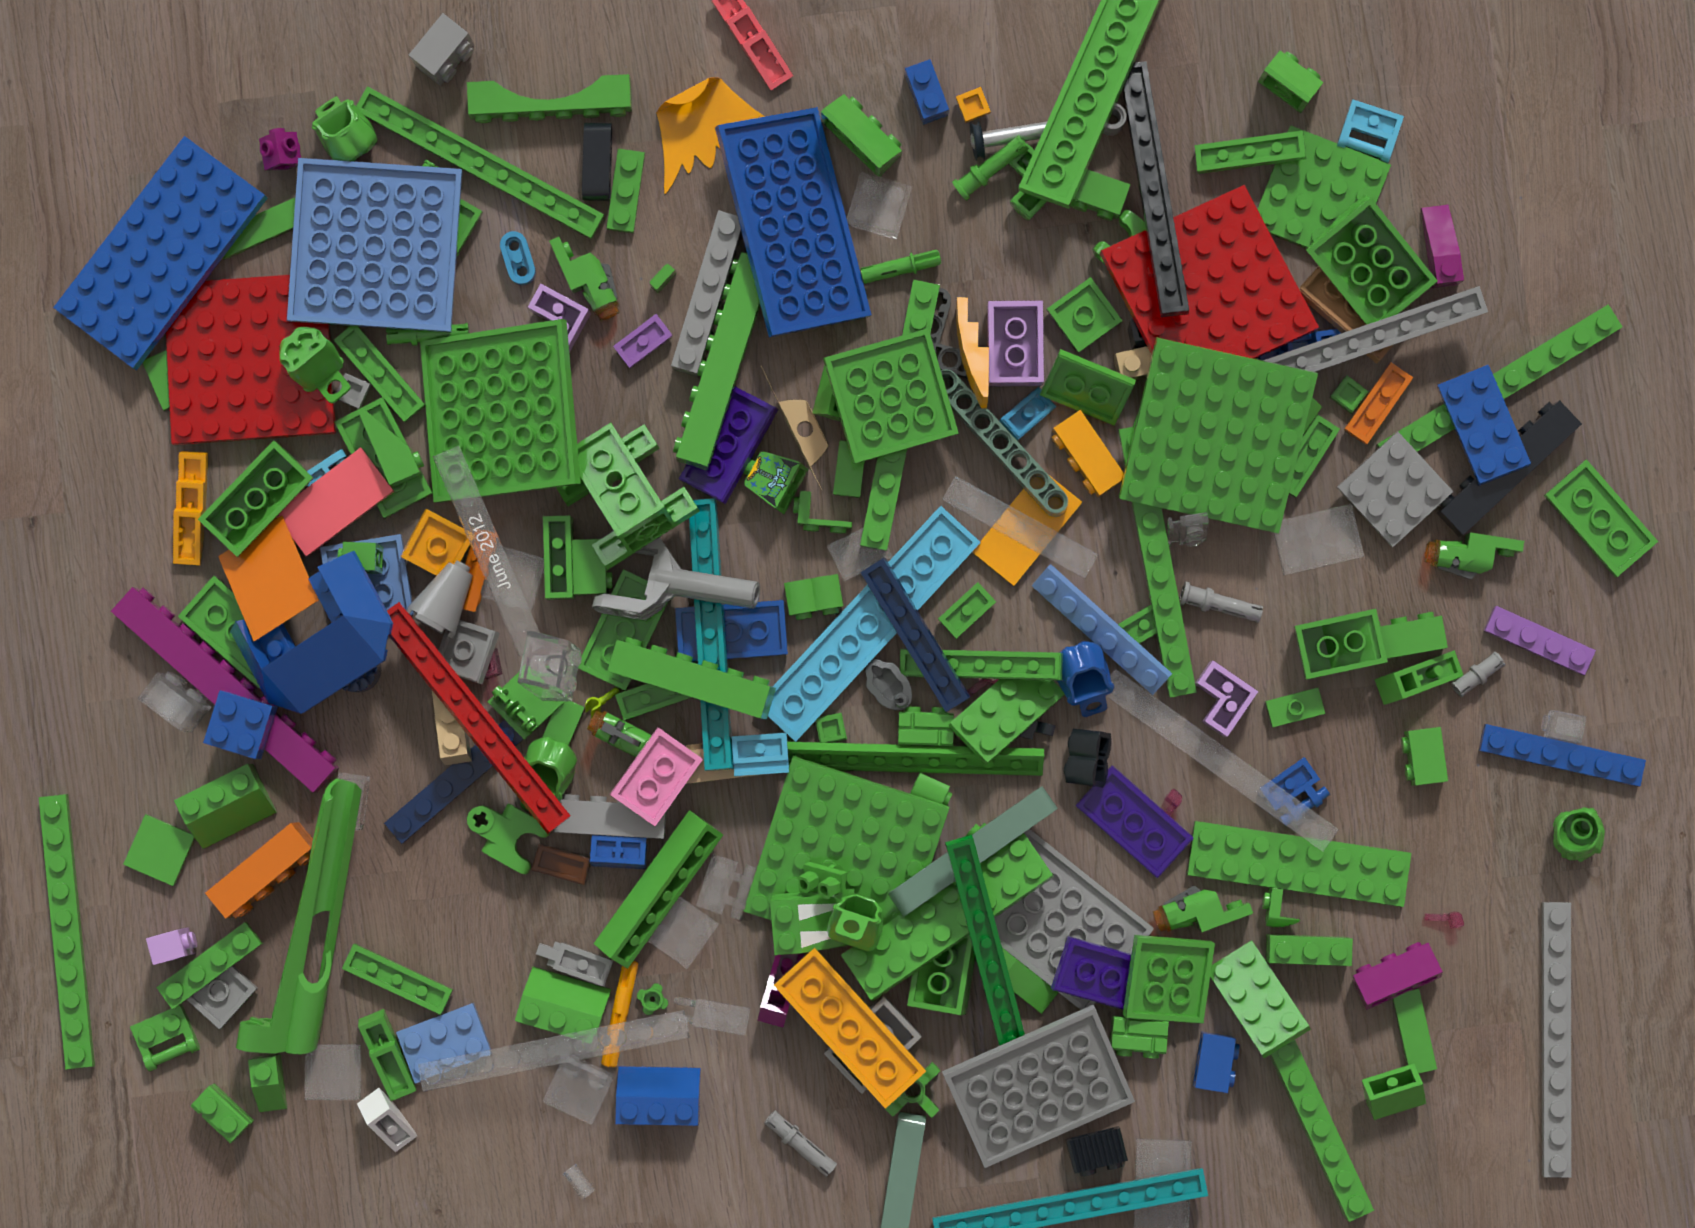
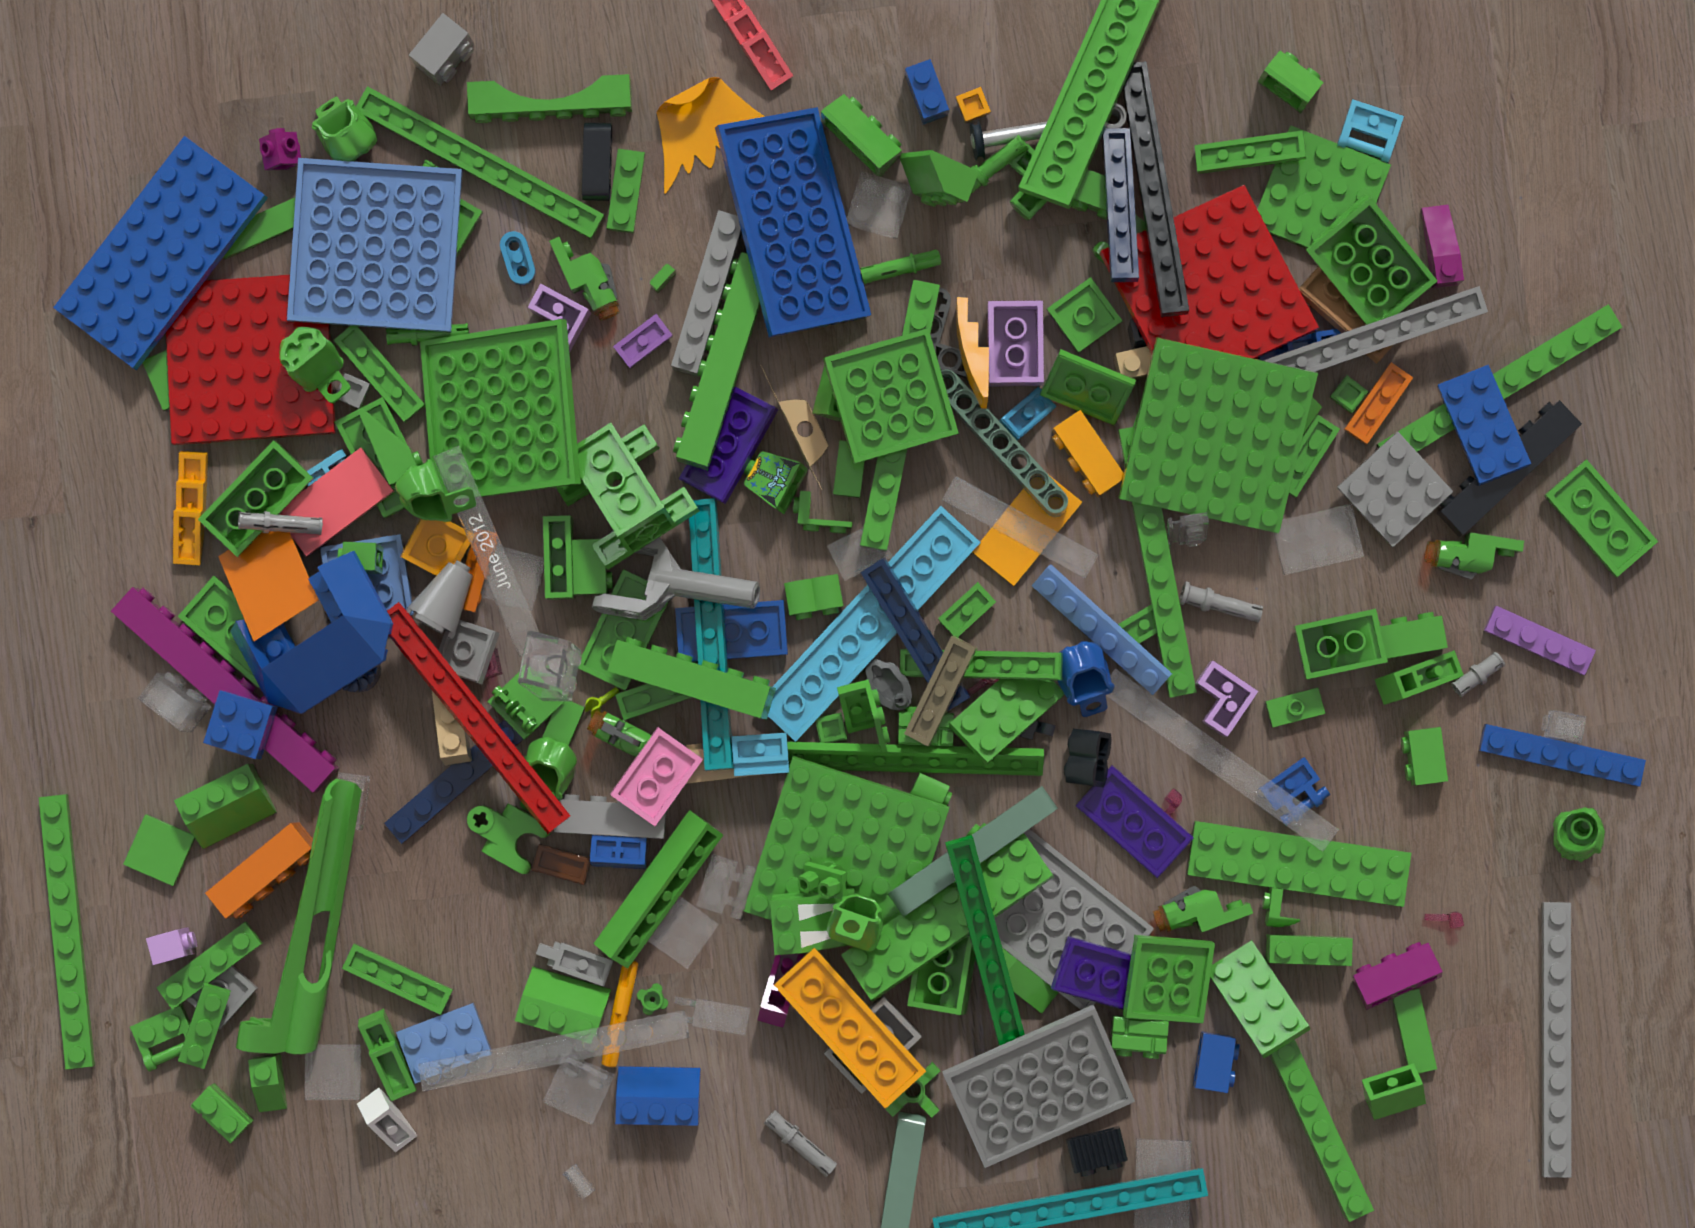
(204, 1025): none -> bright green plate
(282, 523): none -> light grey pin
(424, 496): none -> bright green piece
(860, 710): none -> bright green bracket
(938, 178): none -> bright green slope
(940, 690): none -> dark tan plate
(1120, 205): none -> plate

